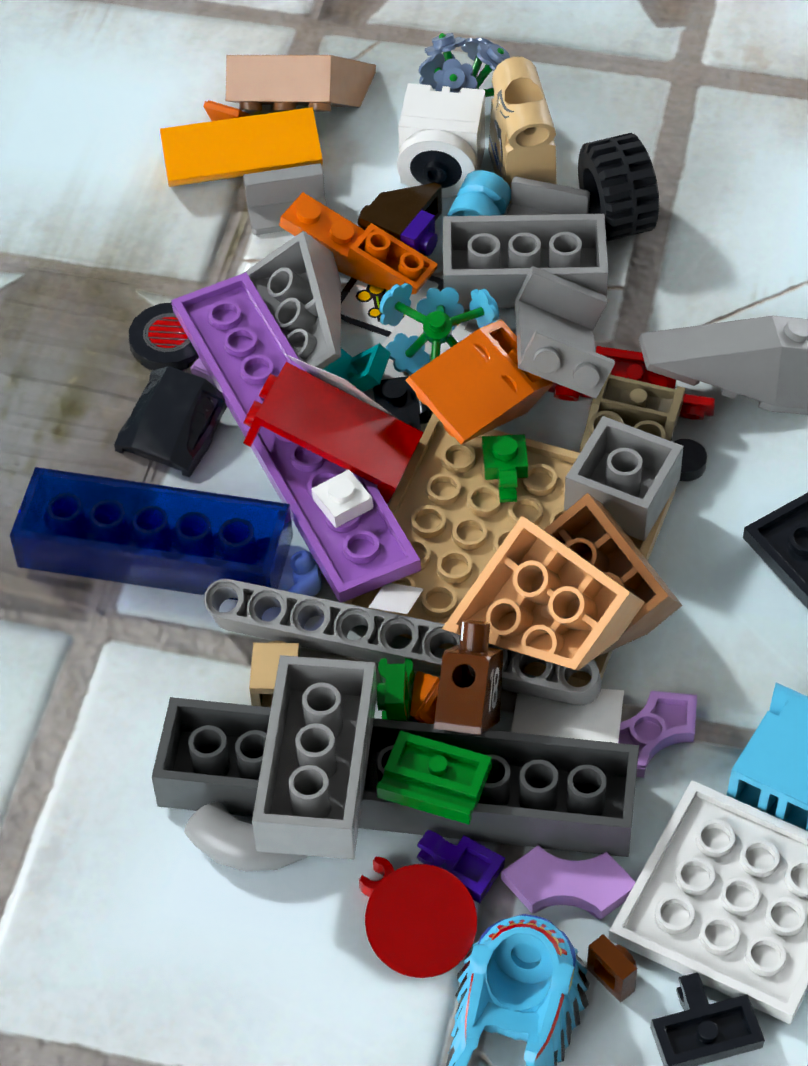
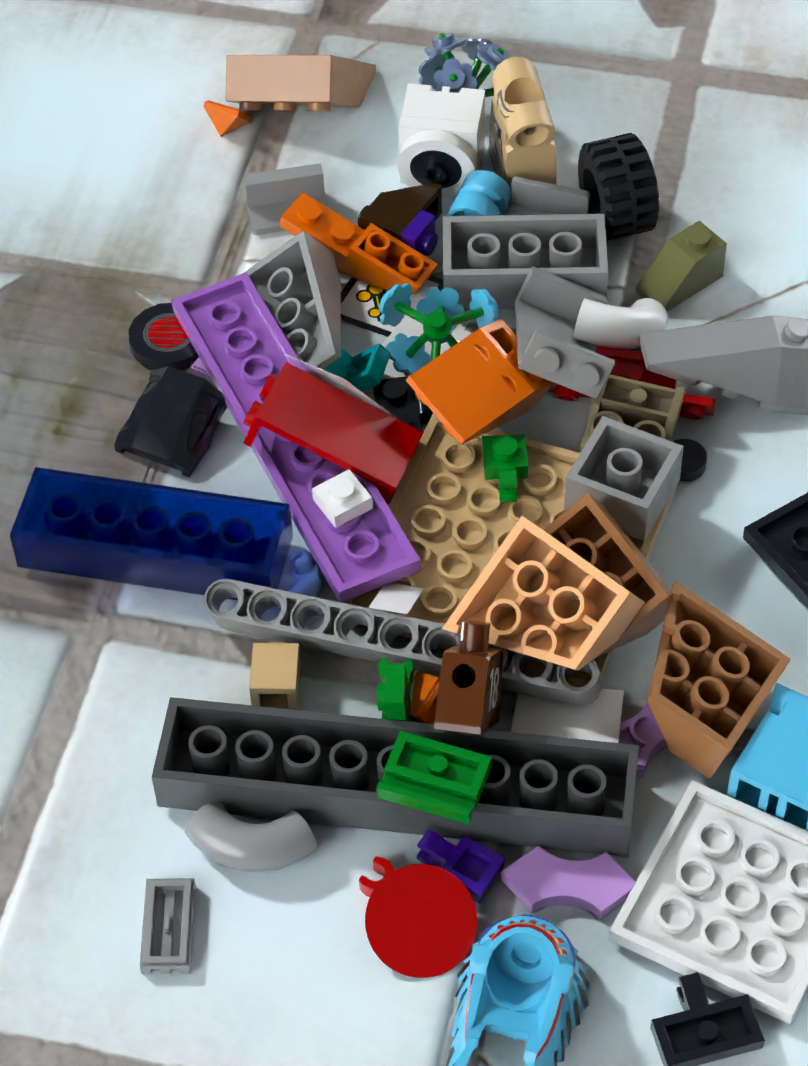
(166, 960): none -> light grey tile
(240, 146): light orange brick -> none
(315, 757): light grey brick -> none
(612, 967): reddish brown plate -> none
(619, 326): none -> white cylinder
(684, 266): none -> olive slope
(708, 680): none -> medium nougat wedge

